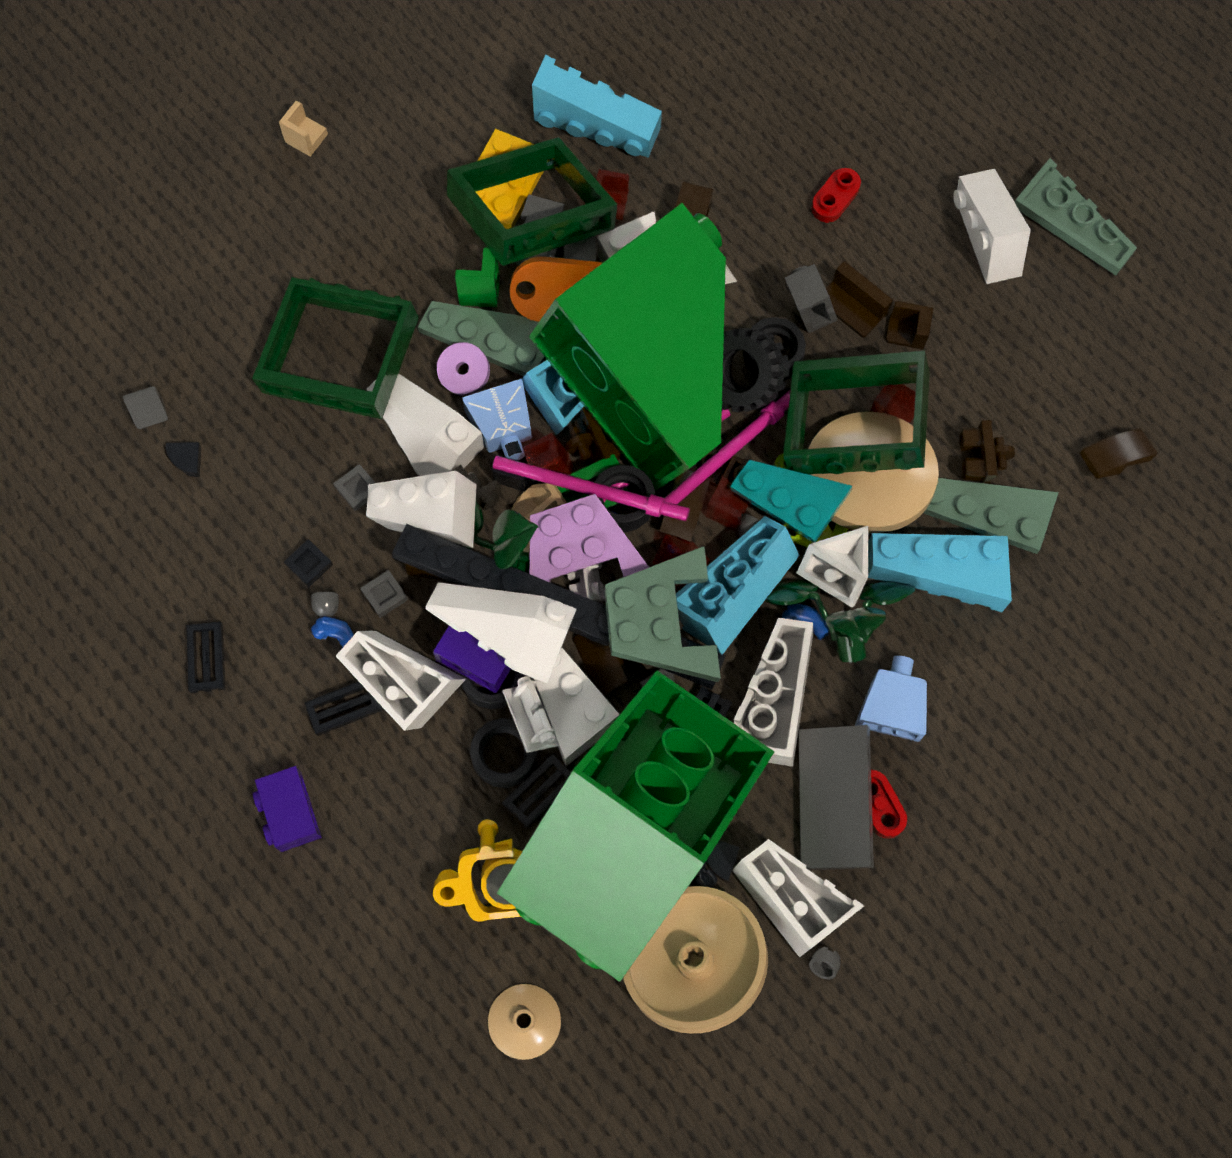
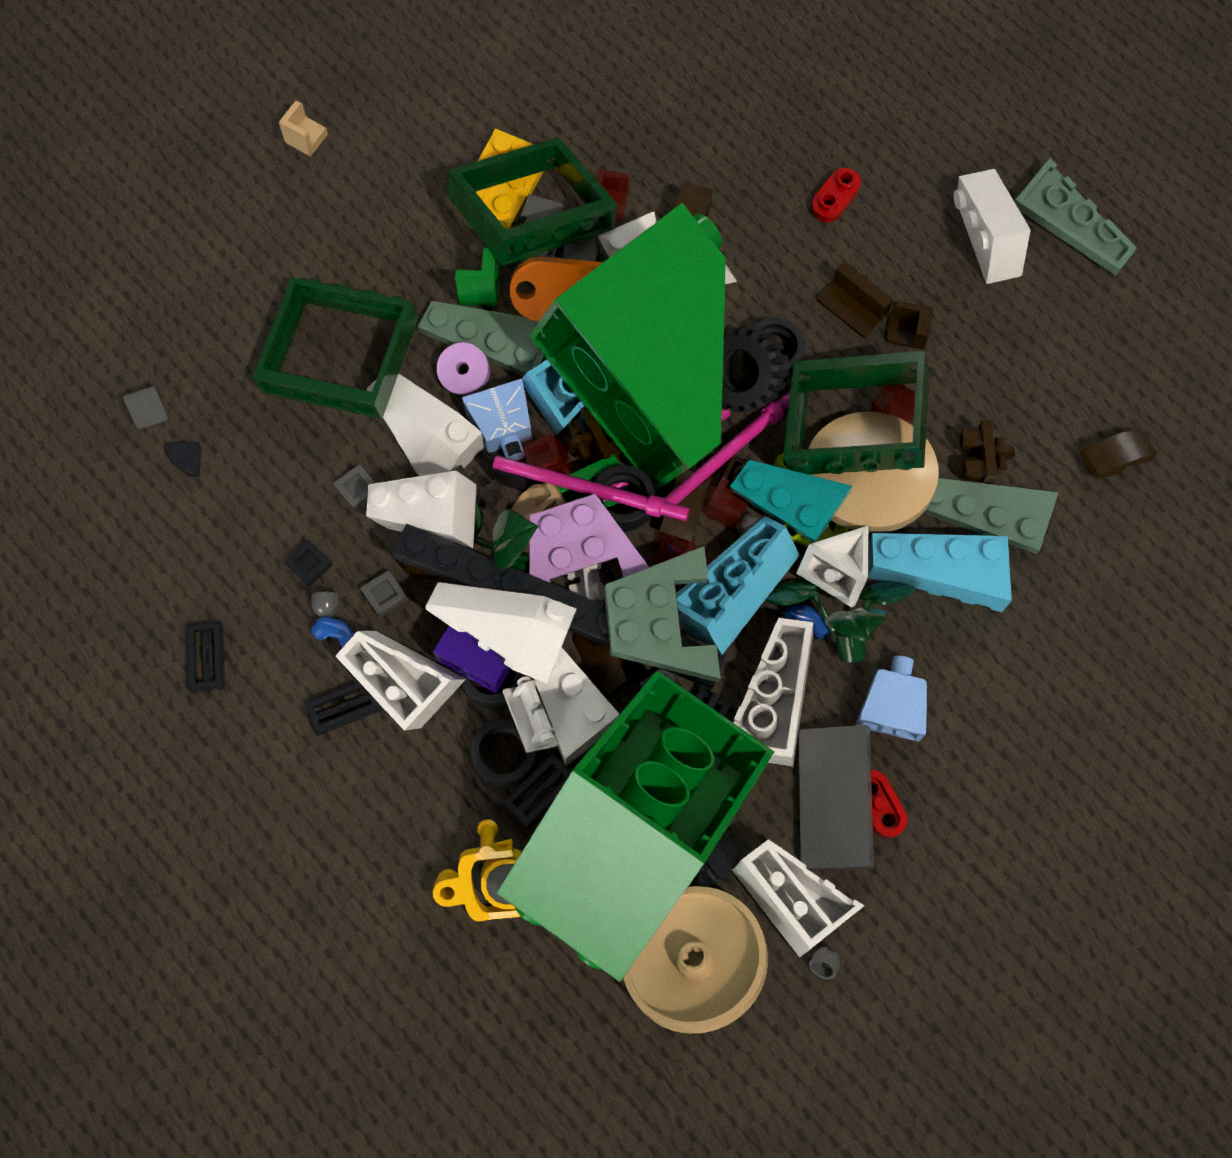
(286, 809): dark purple brick -> none
(538, 1036): tan dish -> none
(593, 110): medium azure wedge -> none
(811, 297): dark grey brick -> none

